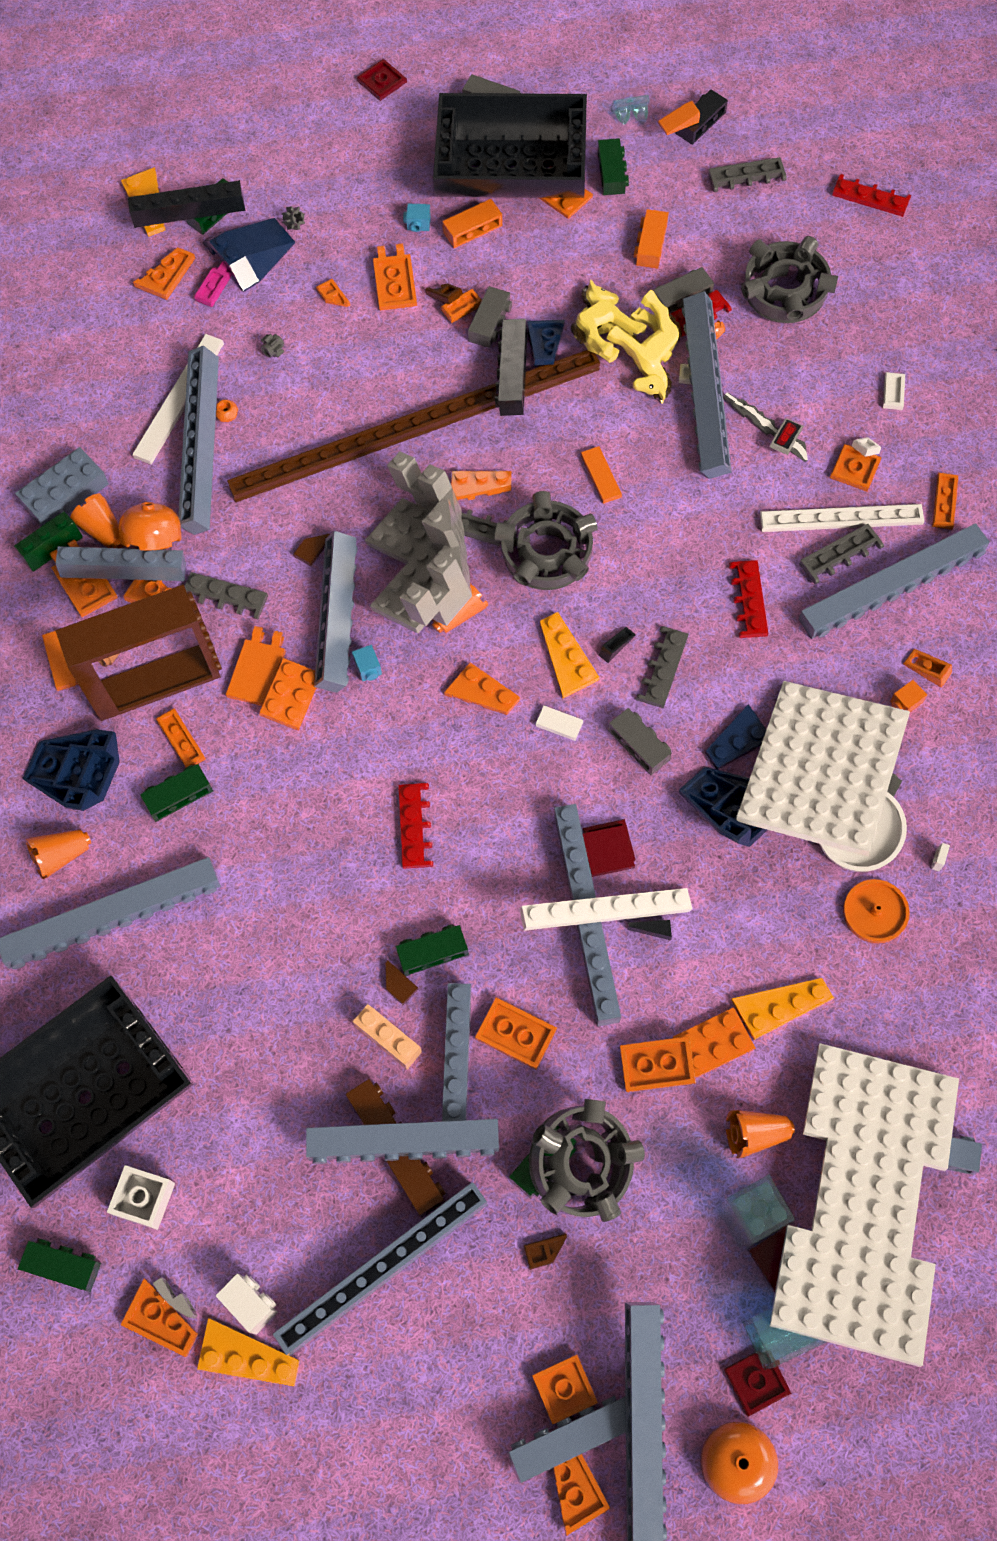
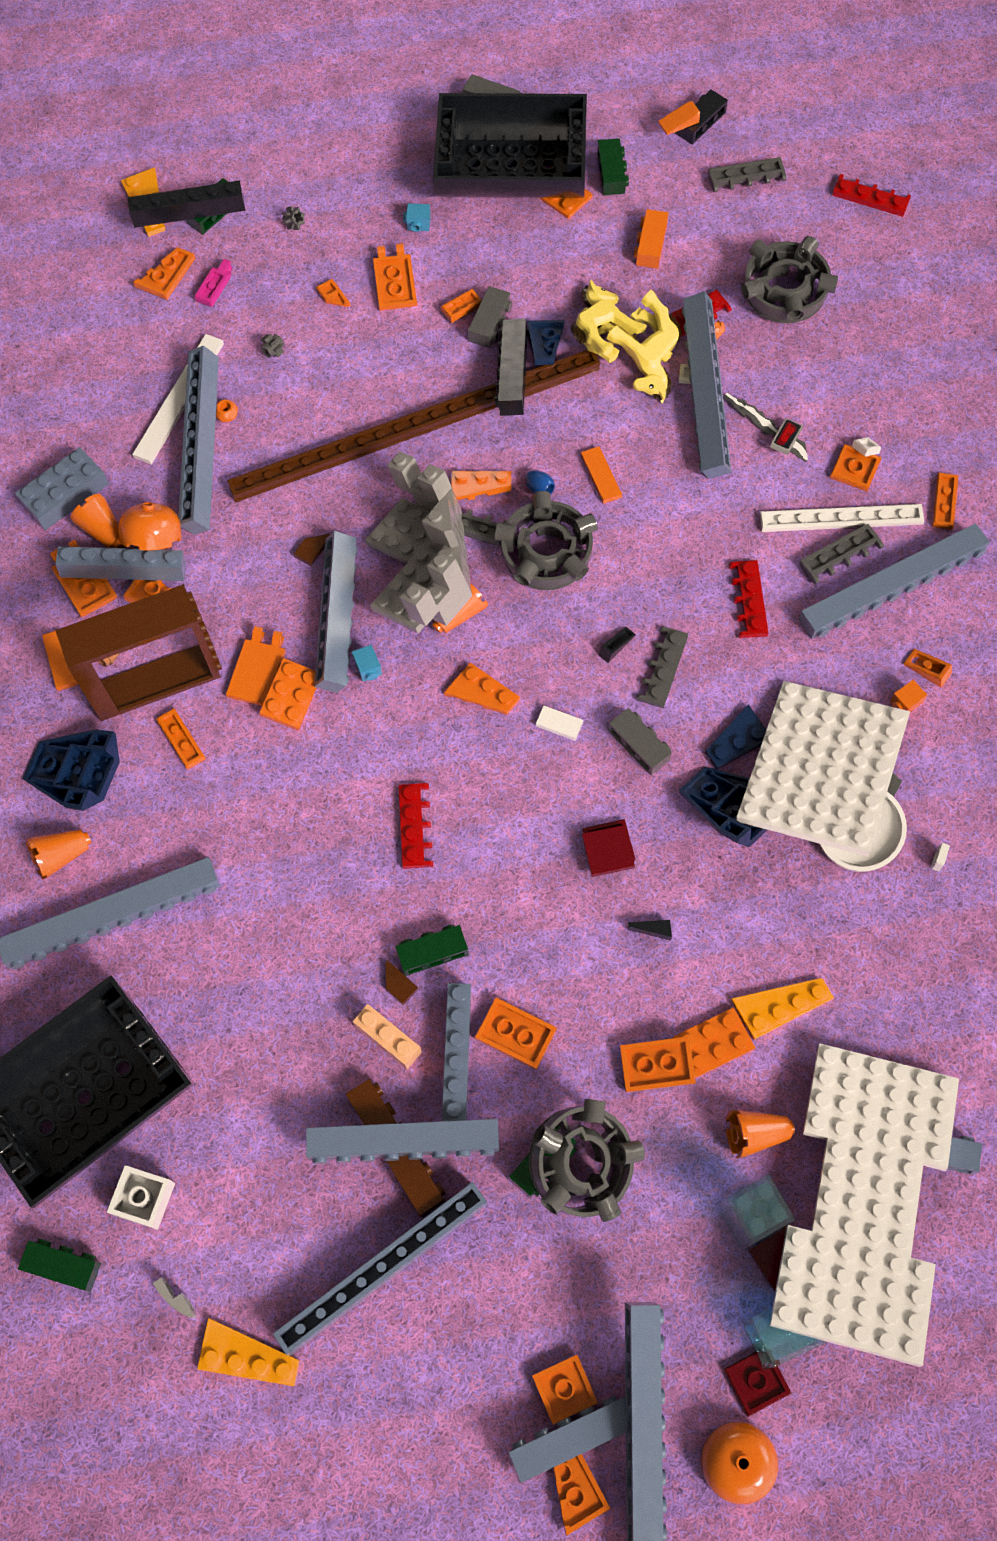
(56, 533): dark green brick -> none
(158, 1321): orange wing -> none
(176, 792): dark green brick -> none
(226, 593): dark grey hinge -> none
(247, 1303): white brick -> none
(251, 250): dark blue wedge -> none
(381, 79): dark red tile -> none
(447, 293): reddish brown tile -> none
(472, 223): orange brick -> none
(539, 481): none -> blue animal
(544, 1251): reddish brown tile -> none
(569, 661): light orange wing -> none
(590, 934): sand blue brick -> none
(605, 909): white plate -> none
(638, 105): clear light blue tile -> none
(674, 292): dark grey brick -> none
(876, 911): orange piece -> none
(893, 391): white tile -> none

